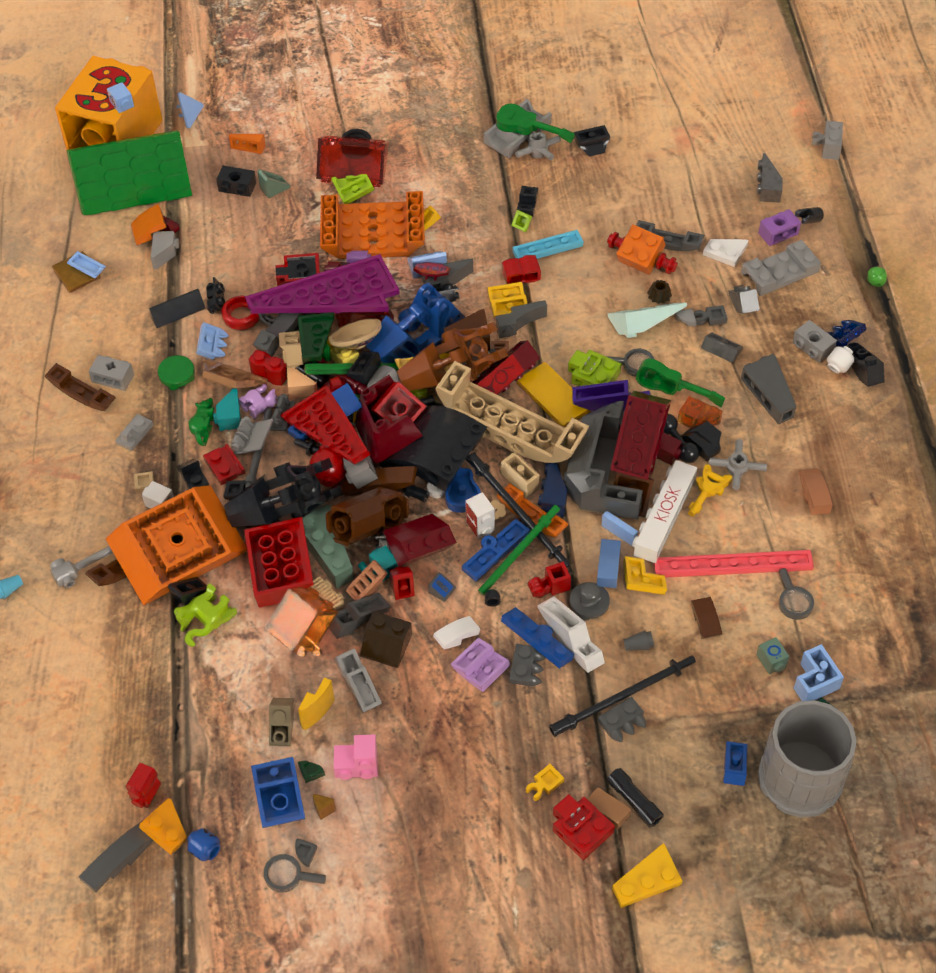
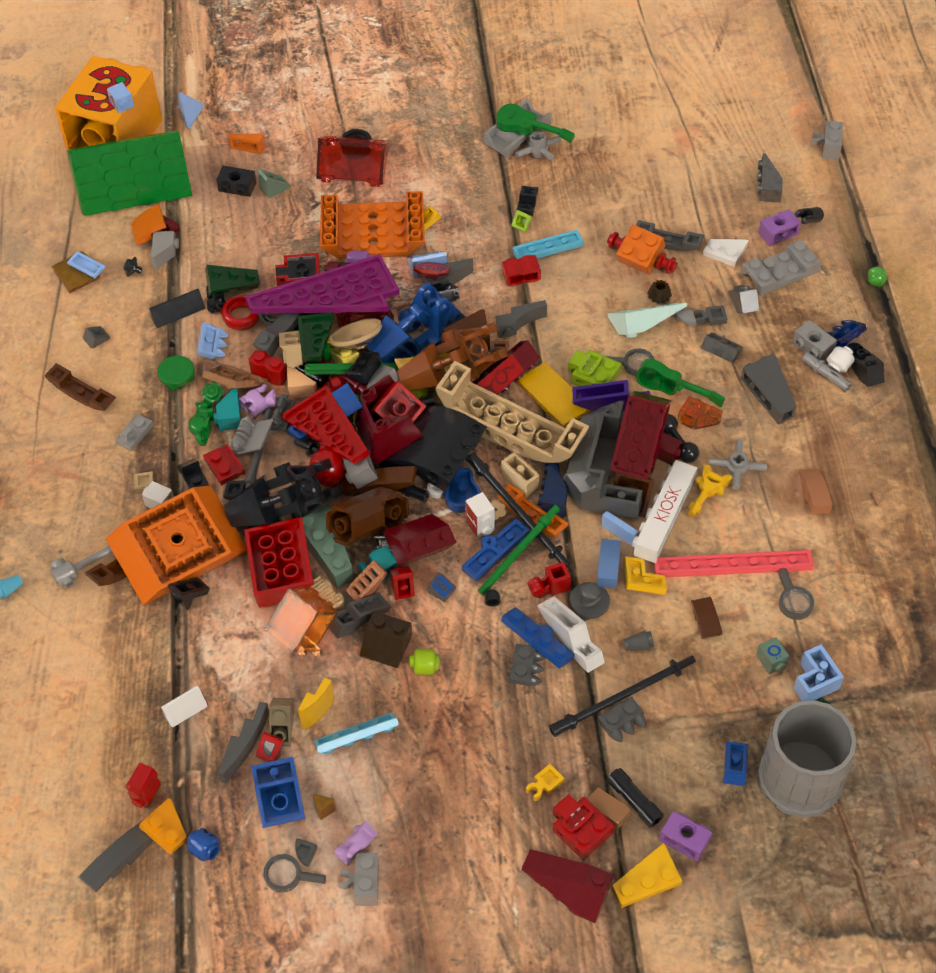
(95, 336): none -> dark grey slope
(111, 372): light grey brick -> none
(131, 266): none -> black plant
(184, 706): none -> white slope
(207, 613): lime animal -> none
(212, 392): none -> green plant
(230, 278): none -> dark green wing
(241, 746): none -> dark grey slope
(269, 747): none -> red slope
(310, 771): dark green tile -> none
(353, 187): lime wing -> none
(356, 841): none -> lavender animal
(357, 759): bright pink brick -> none
(358, 680): light grey slope -> none
(360, 731): none -> medium azure plate
(364, 879): none -> light grey brick
(424, 661): none -> lime head
(453, 633): white slope -> none
(480, 664): lavender slope -> none
(506, 296): yellow slope -> none
(573, 883): none -> dark red wedge
(593, 140): black slope -> none
(690, 846): none -> medium lavender brick
(706, 438): black slope -> none
(820, 367): none -> light grey pin

